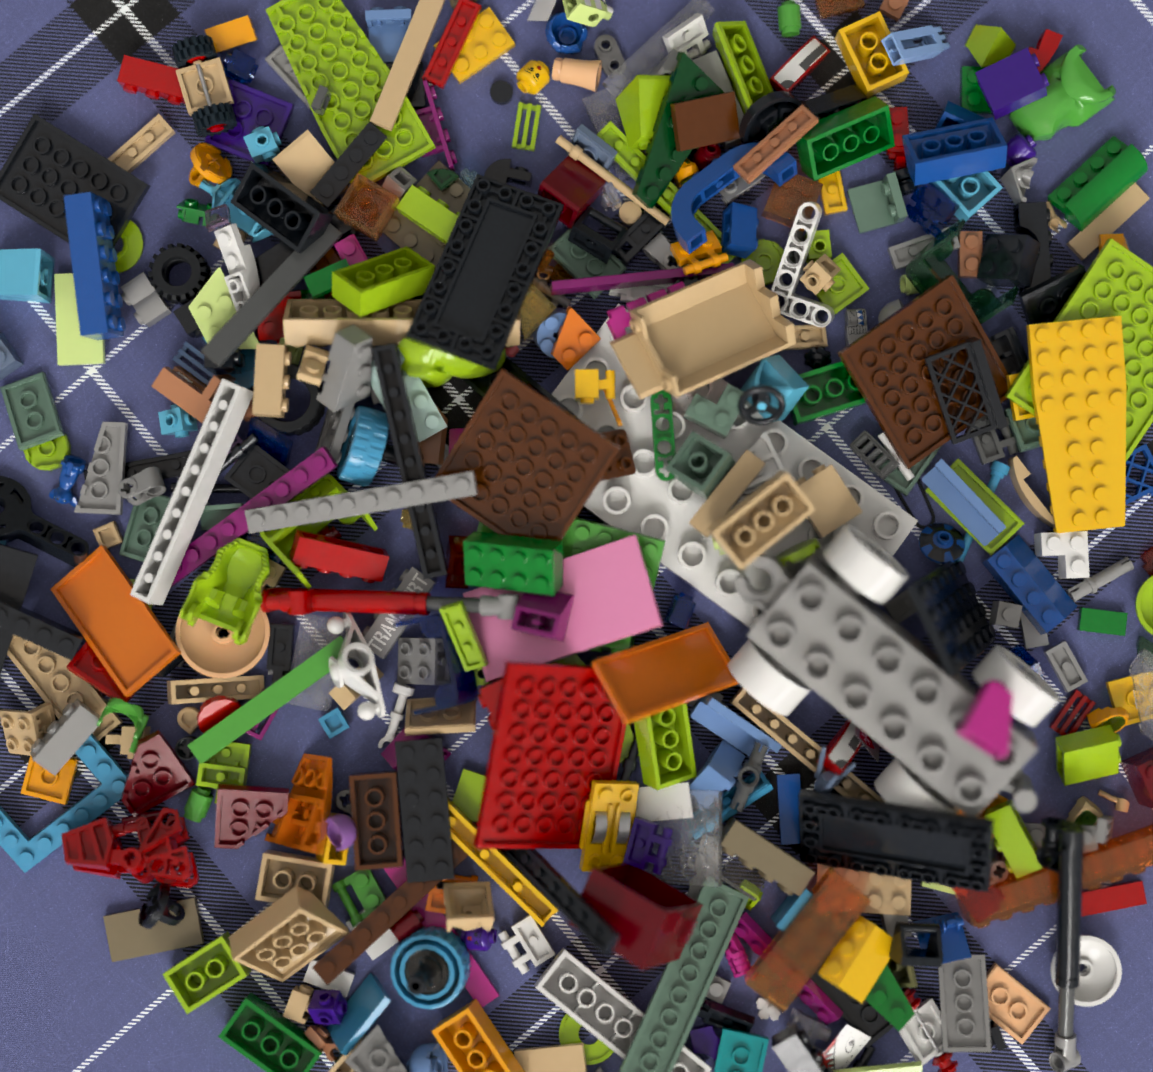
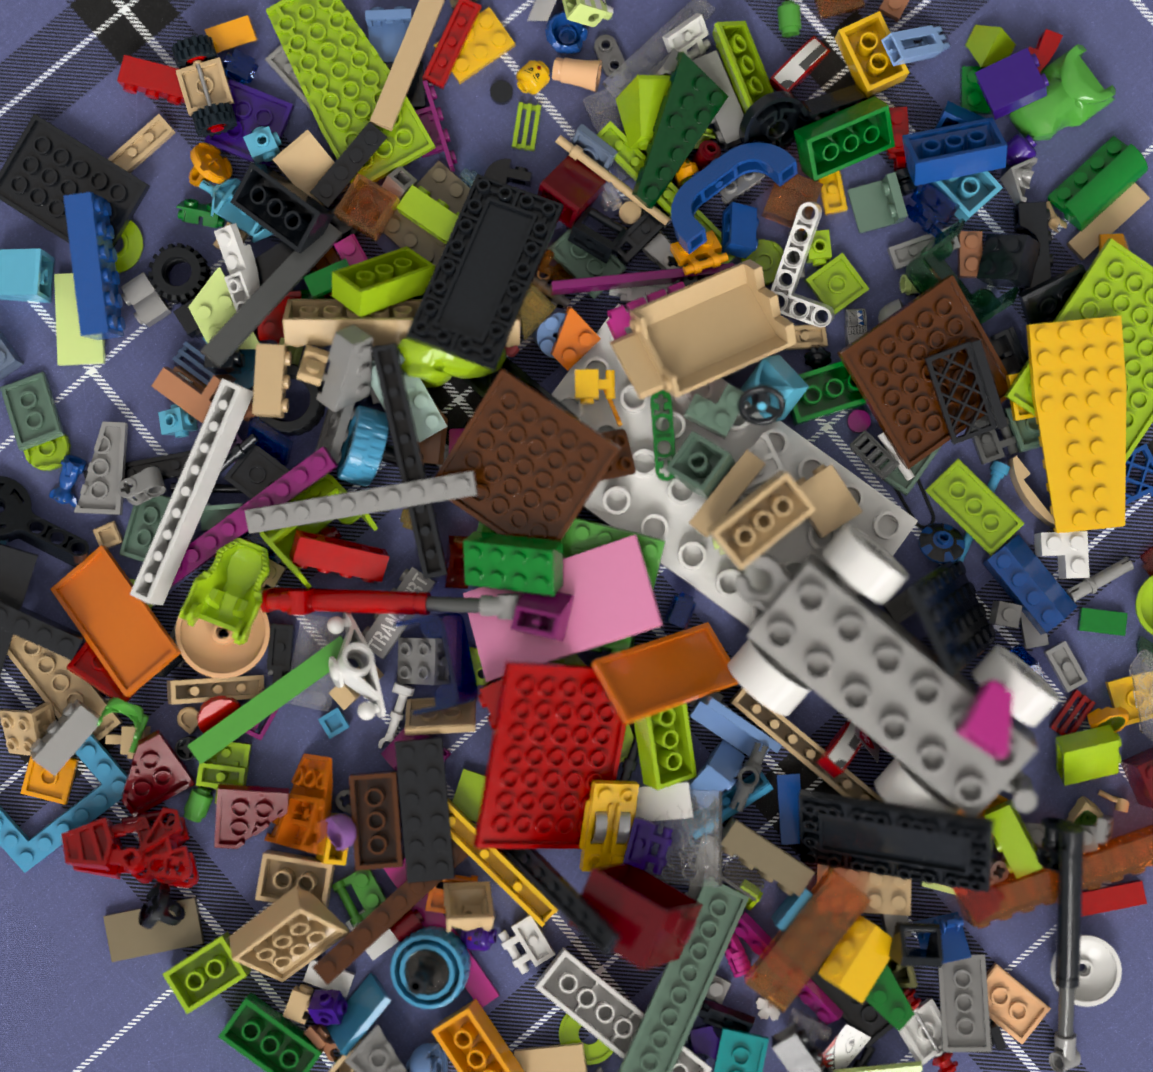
(217, 217): tile -> none
(321, 100): dark grey tile -> none
(442, 178): dark green tile -> none
(463, 635): lime tile -> none
(705, 121): reddish brown tile -> none
(775, 144): nougat tile -> none
(798, 551): lime tile -> none
(819, 274): tan brick -> none
(827, 780): sand blue plant -> none
(858, 421): none -> magenta tile
(963, 503): medium blue panel -> none

